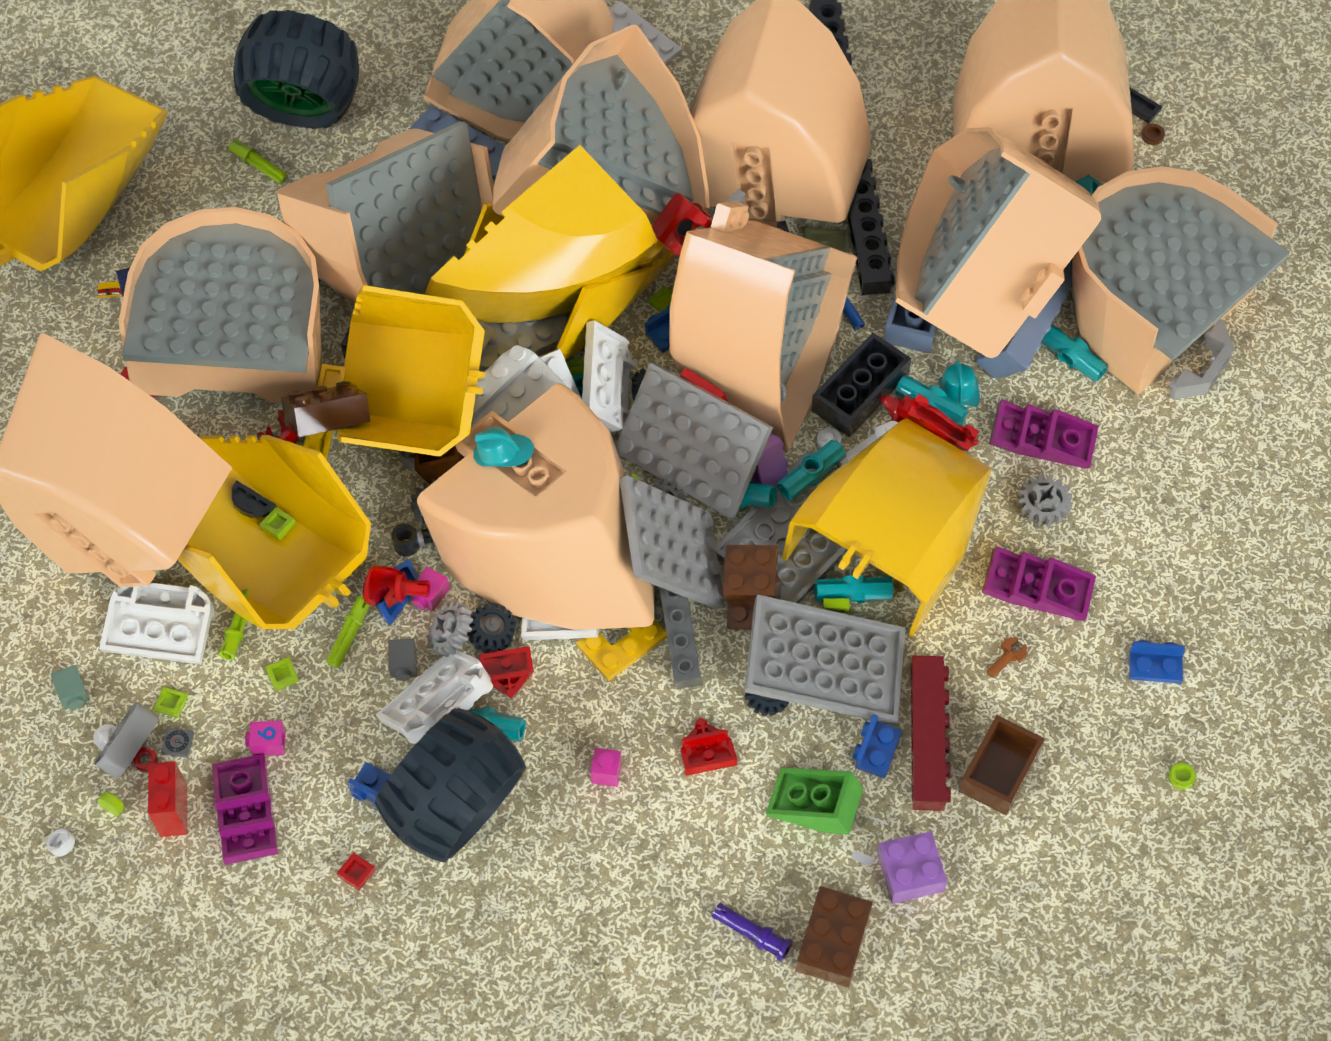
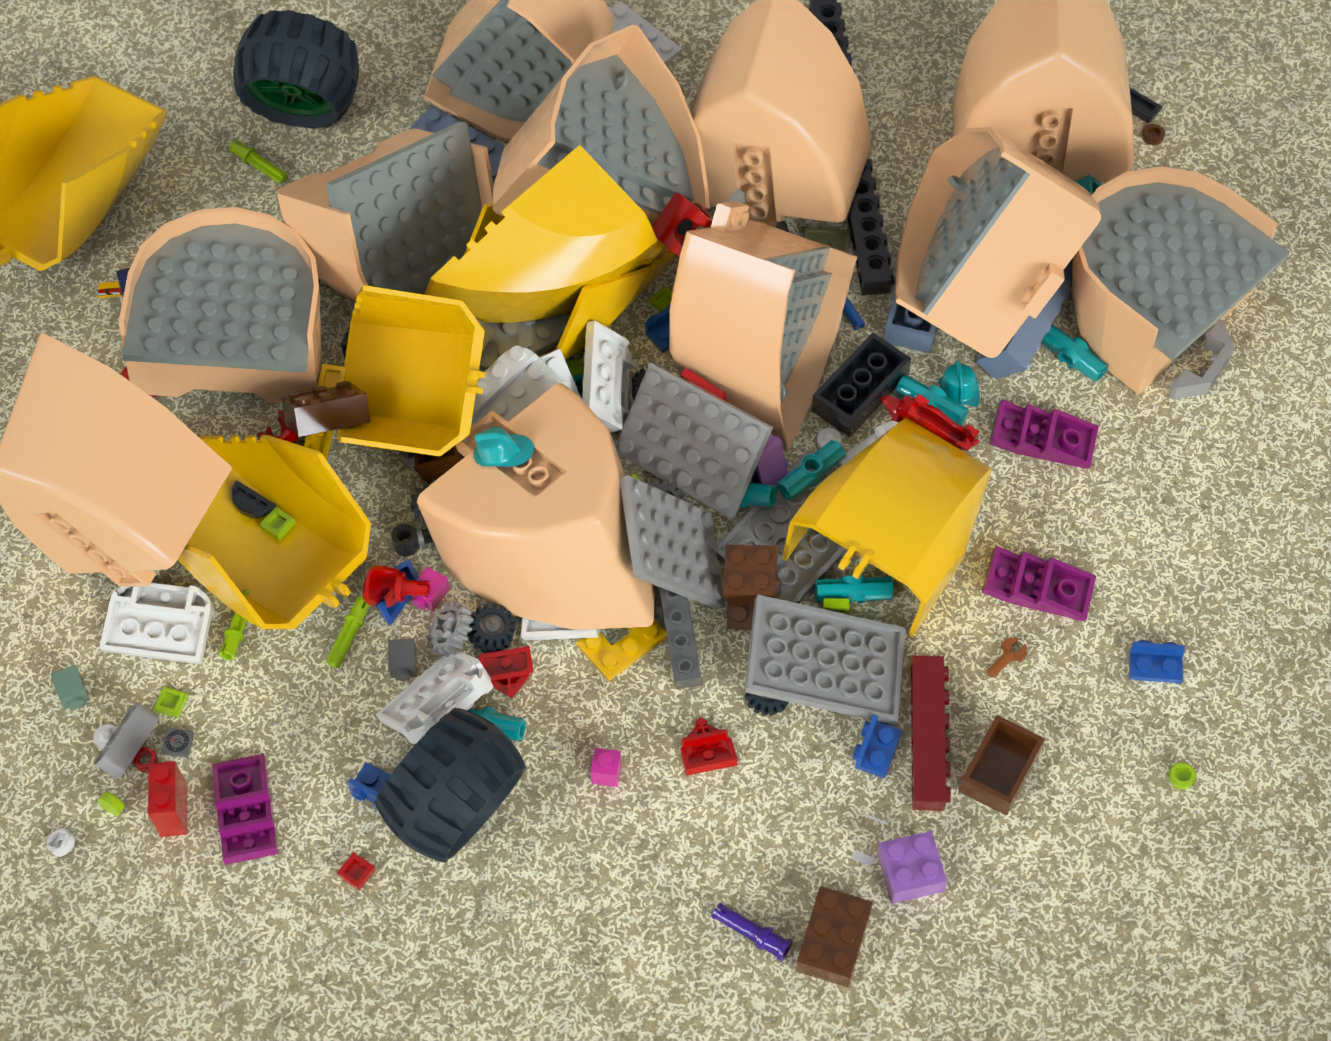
(266, 738): dark pink brick -> none
(282, 674): lime tile -> none
(816, 799): bright green slope -> none
(1050, 508): light grey gear -> none

